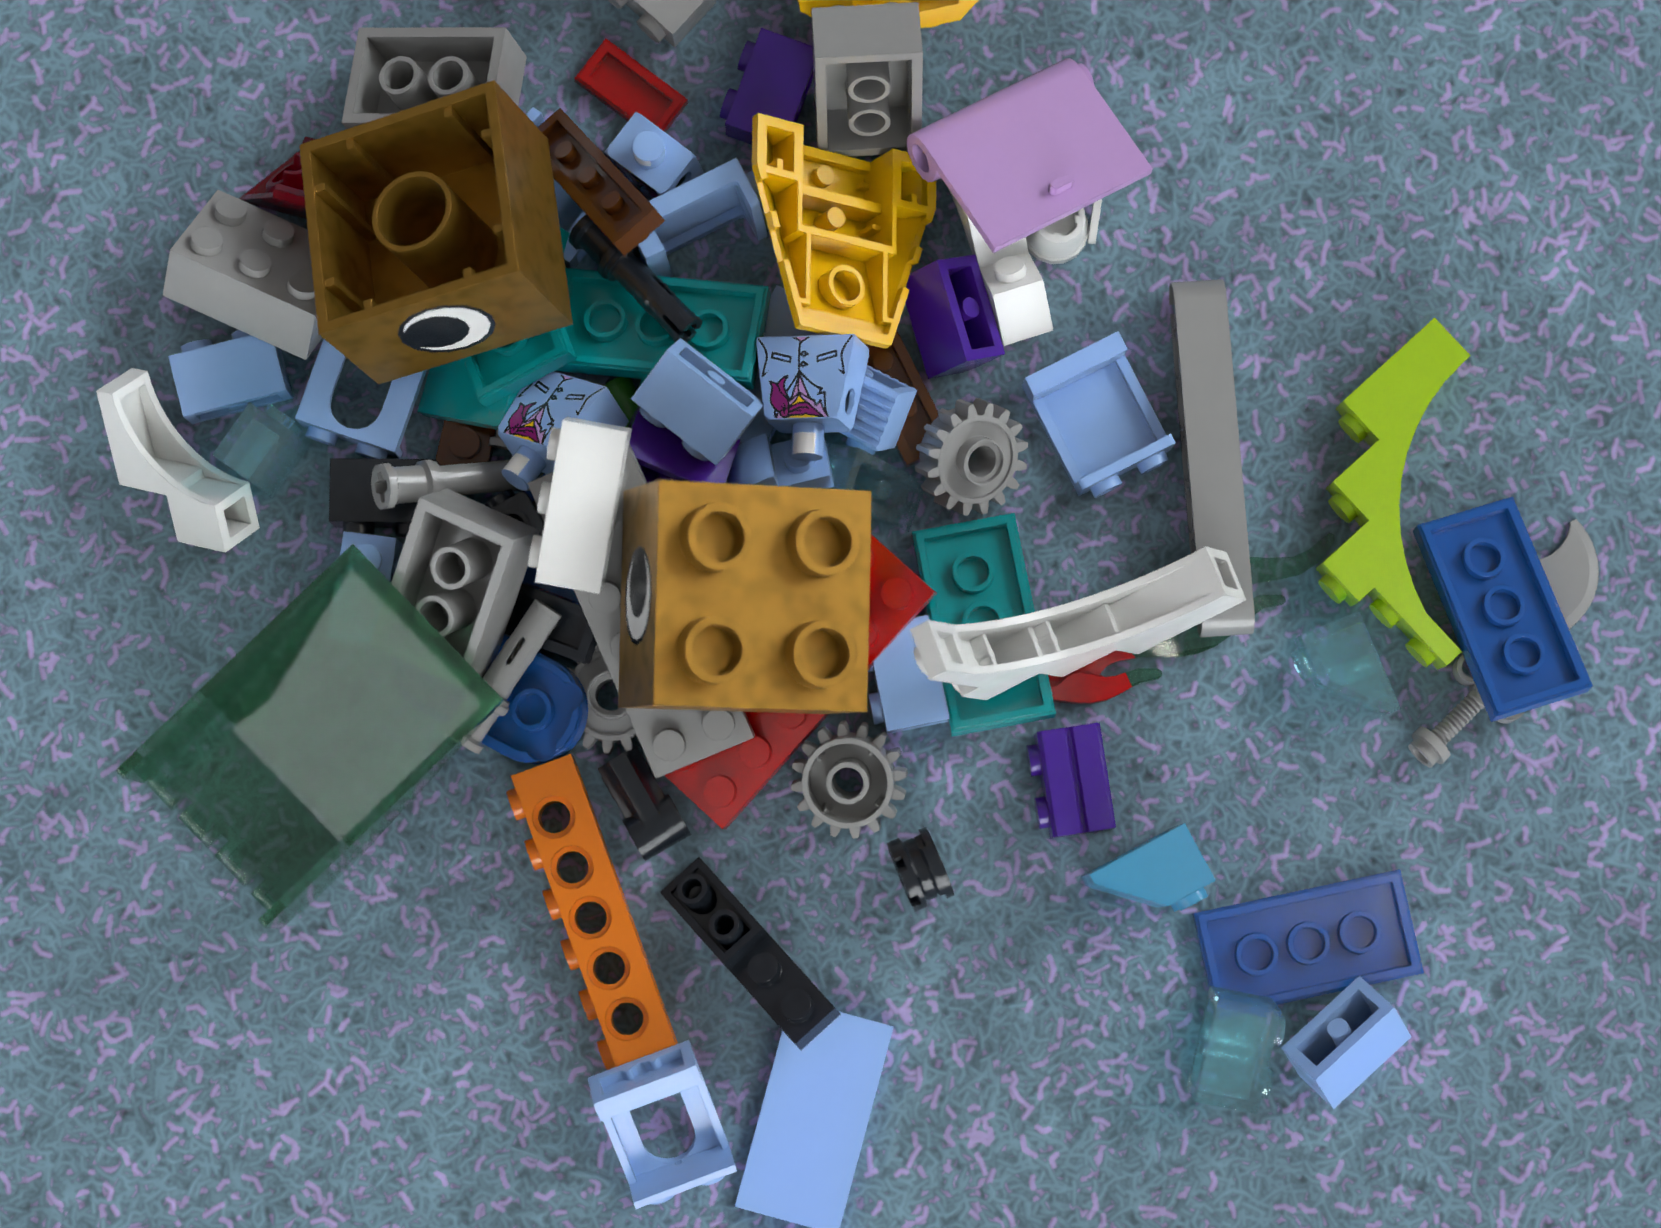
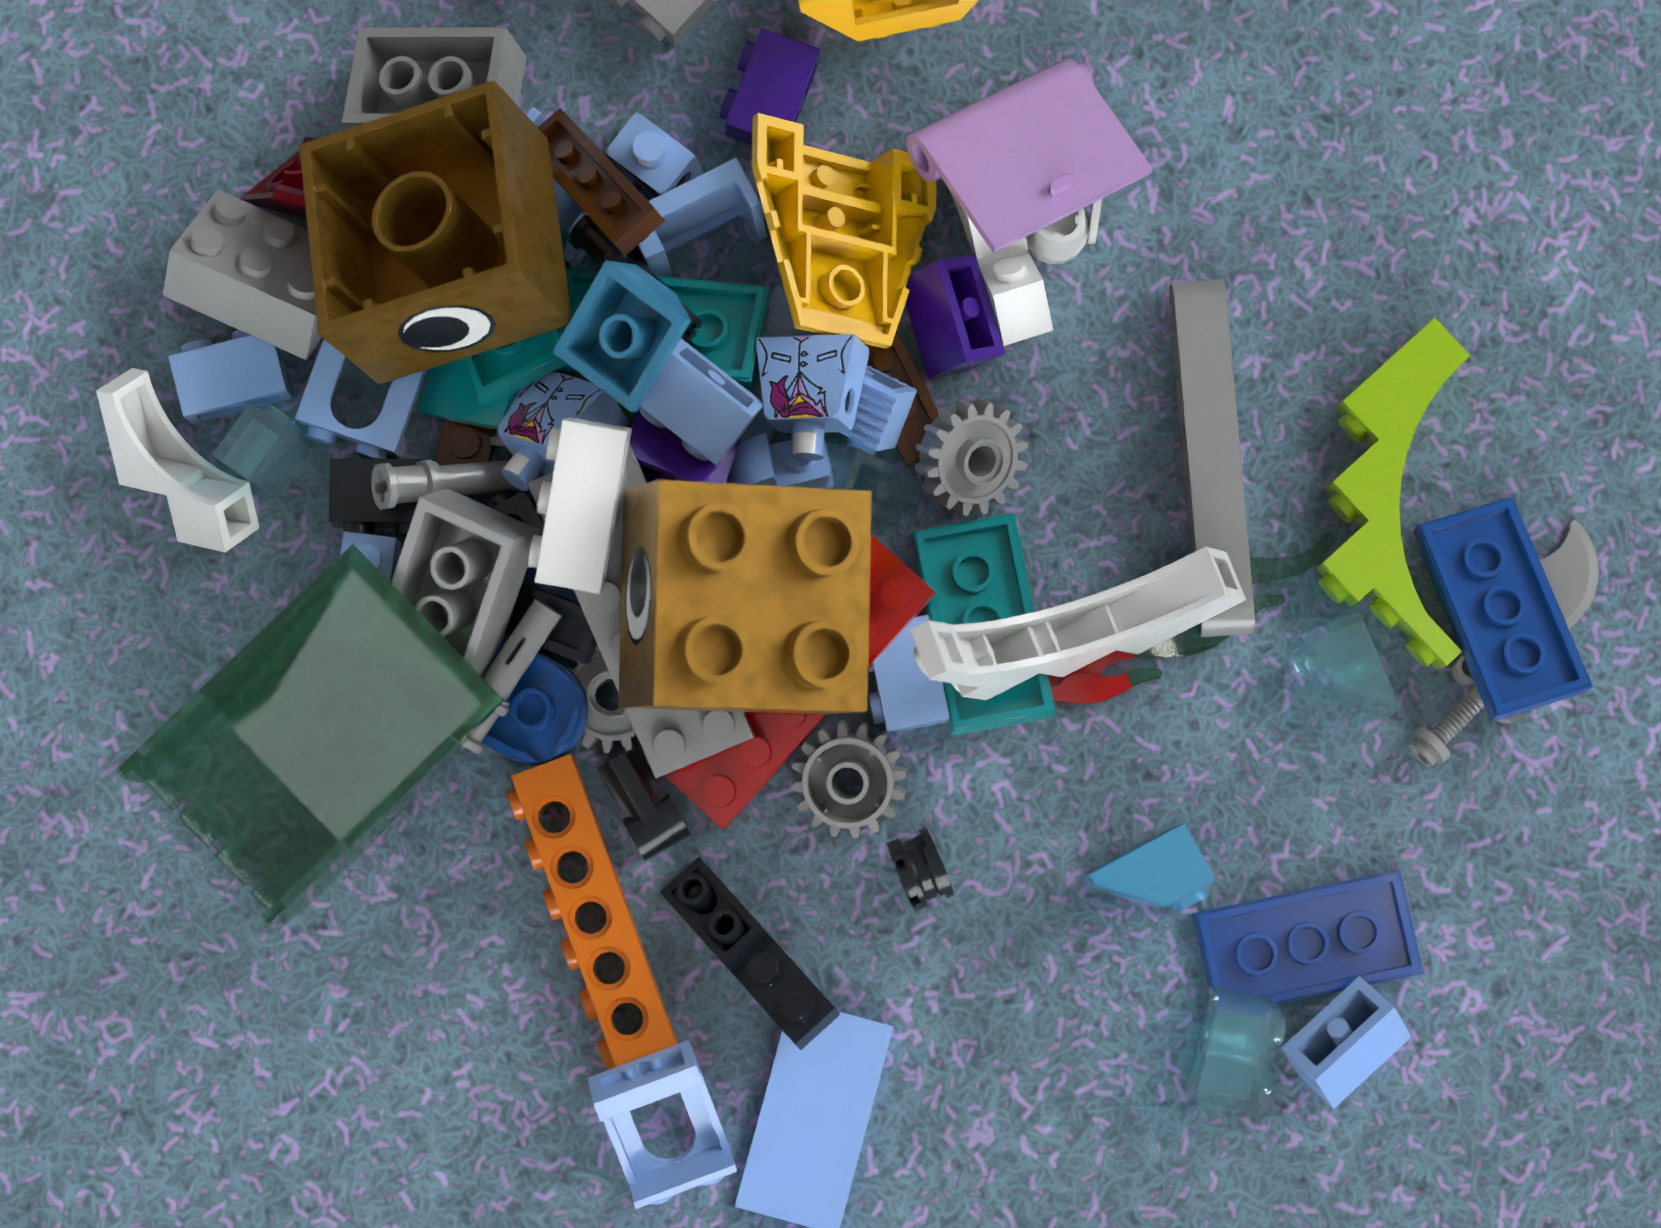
(623, 332): none -> dark azure slope
(629, 87): red tile -> none
(867, 77): light grey brick -> none
(1072, 781): dark purple brick -> none
(1098, 416): light blue panel -> none

